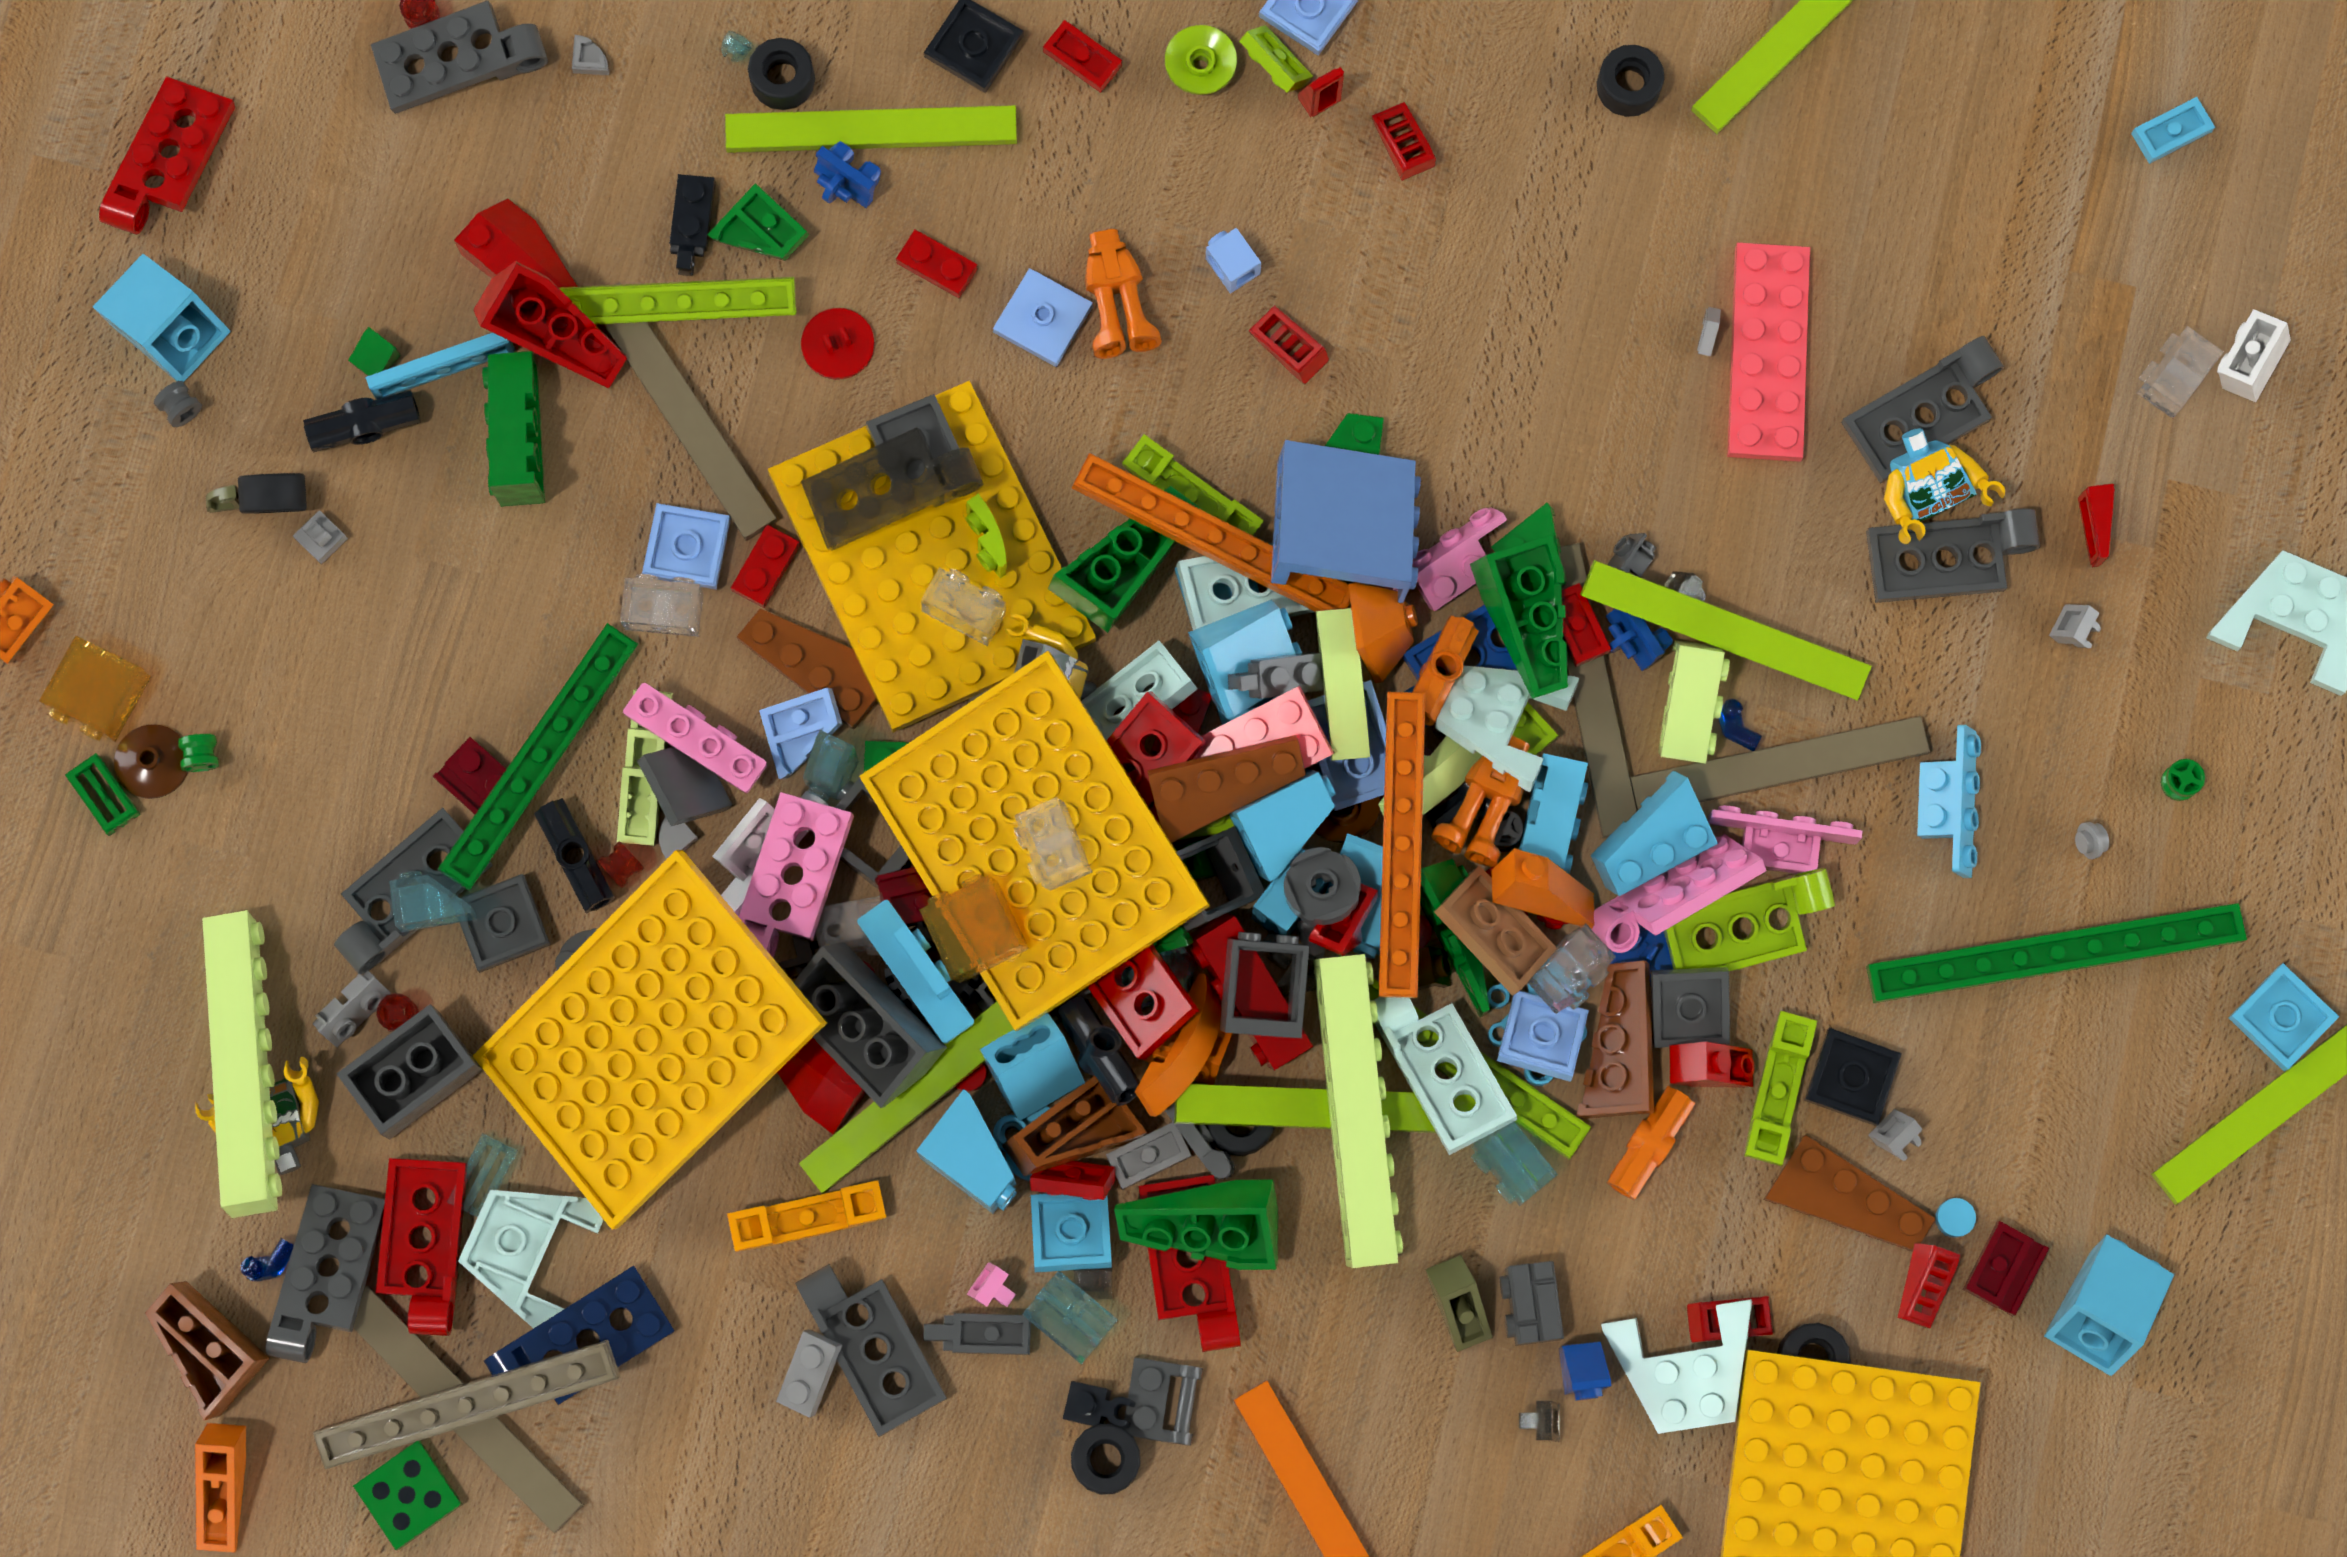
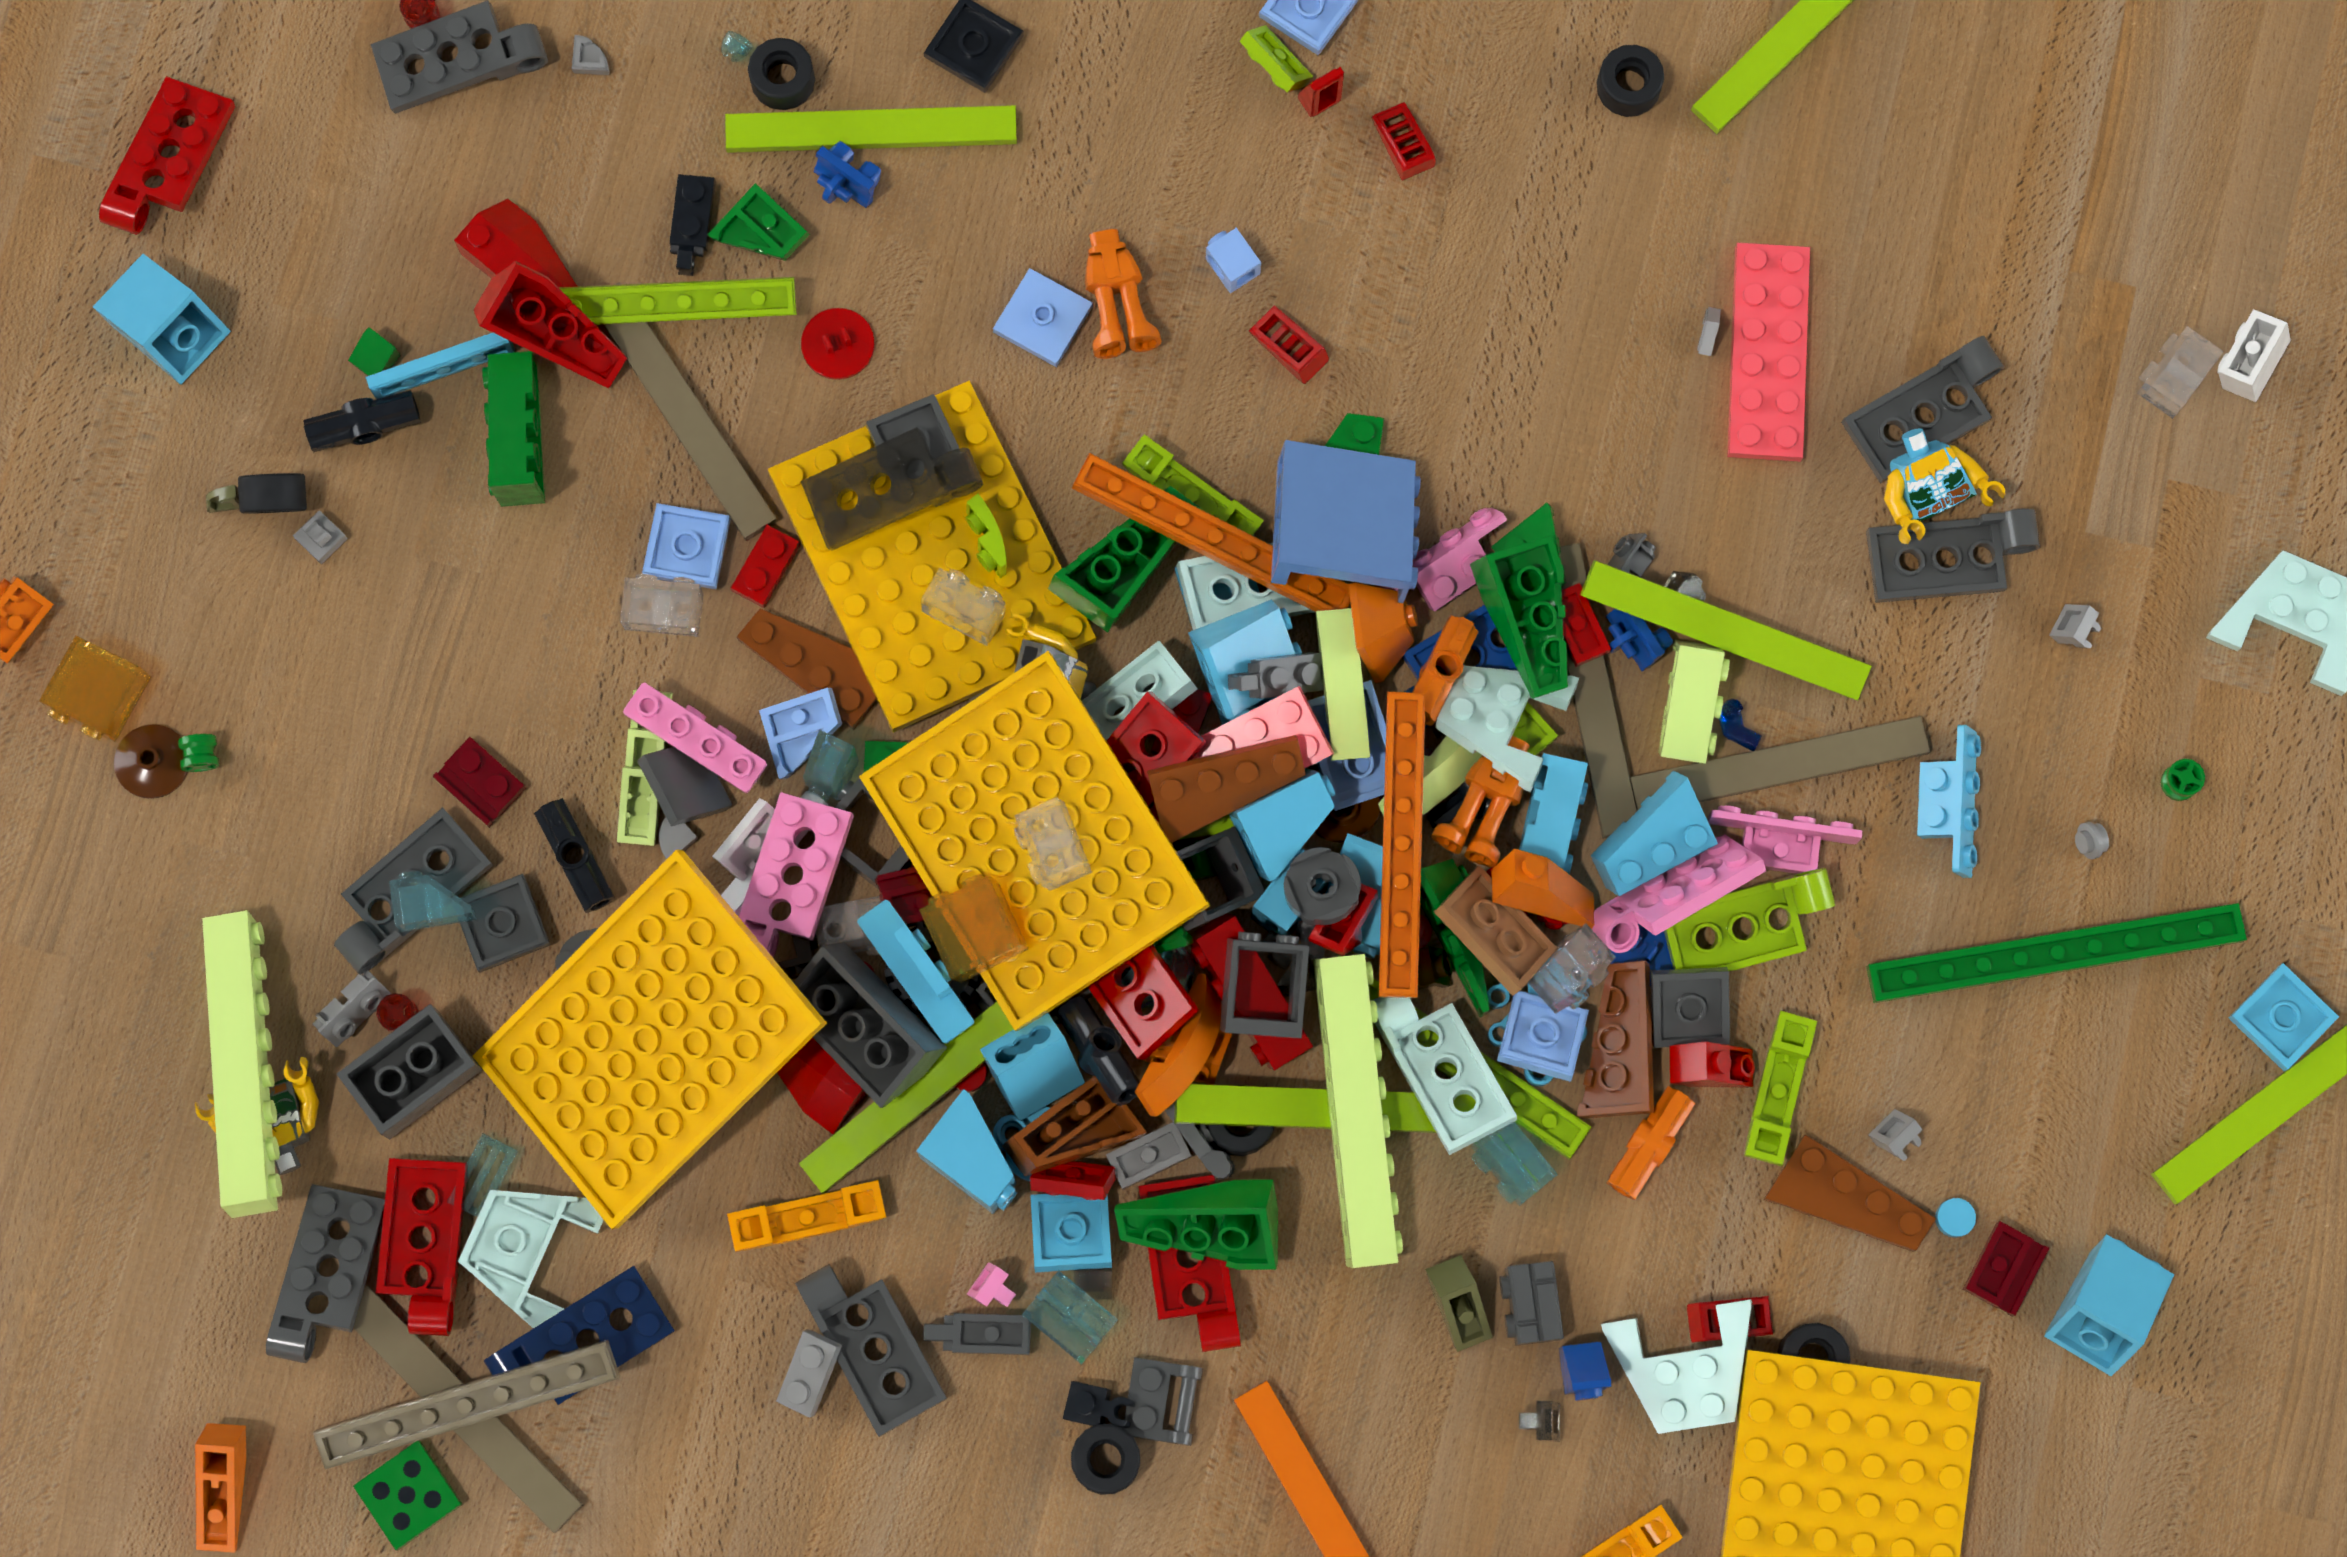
(120, 818): green tile -> none
(177, 404): dark grey wheel -> none
(205, 1346): dark orange wedge -> none
(268, 1266): clear blue arm -> none
(537, 757): green tile -> none
(620, 864): clear red wheel -> none
(936, 263): red plate -> none
(1082, 56): red plate -> none
(1203, 44): lime dish -> none
(1511, 826): dark grey wheel -> none
(1852, 1077): black plate -> none
(1941, 1267): red slope -> none
(2096, 515): red slope -> none
(2173, 130): medium azure plate -> none

